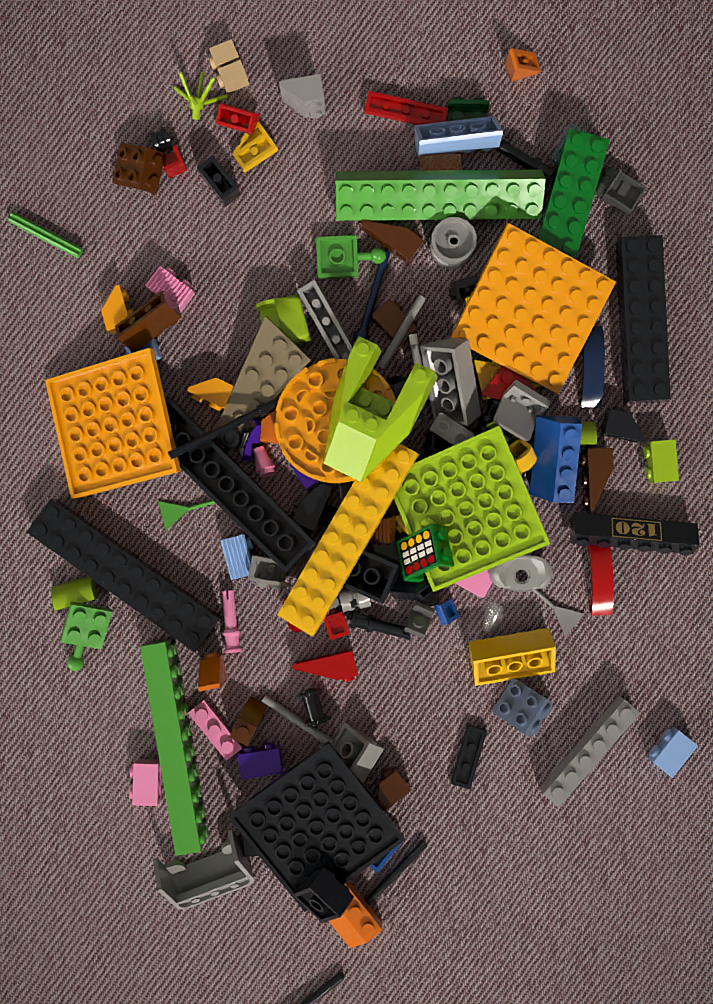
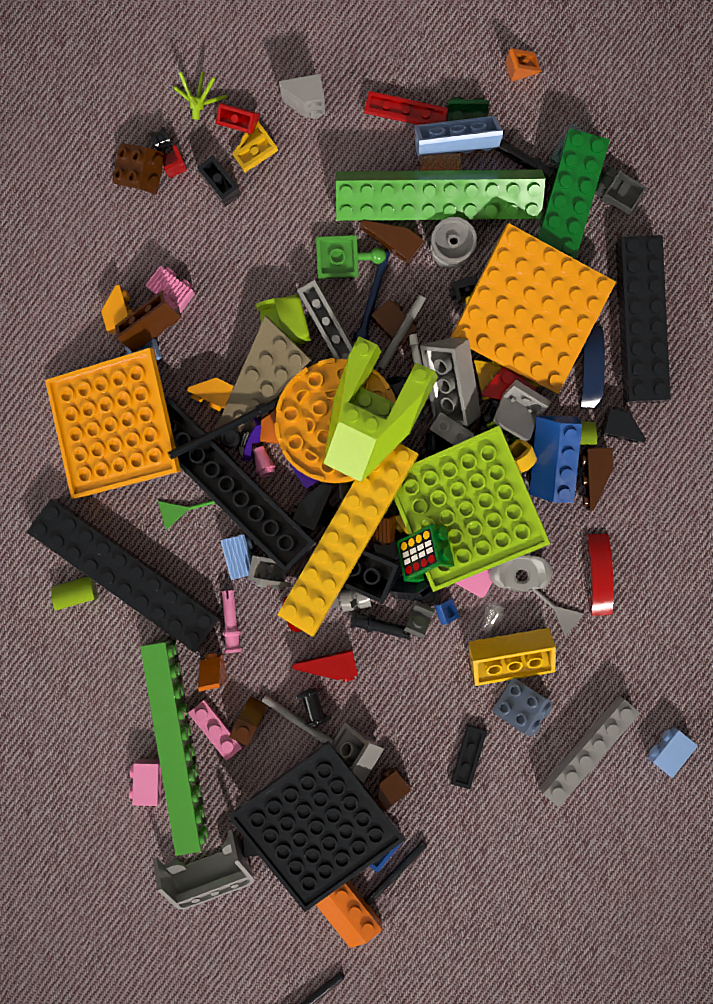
(45, 234): bright green axle -> none
(84, 627): bright green plate -> none
(229, 67): tan piece -> none
(260, 761): dark purple brick -> none
(324, 895): black slope -> none
(336, 624): red bracket -> none
(634, 533): black brick -> none
(661, 461): lime brick -> none

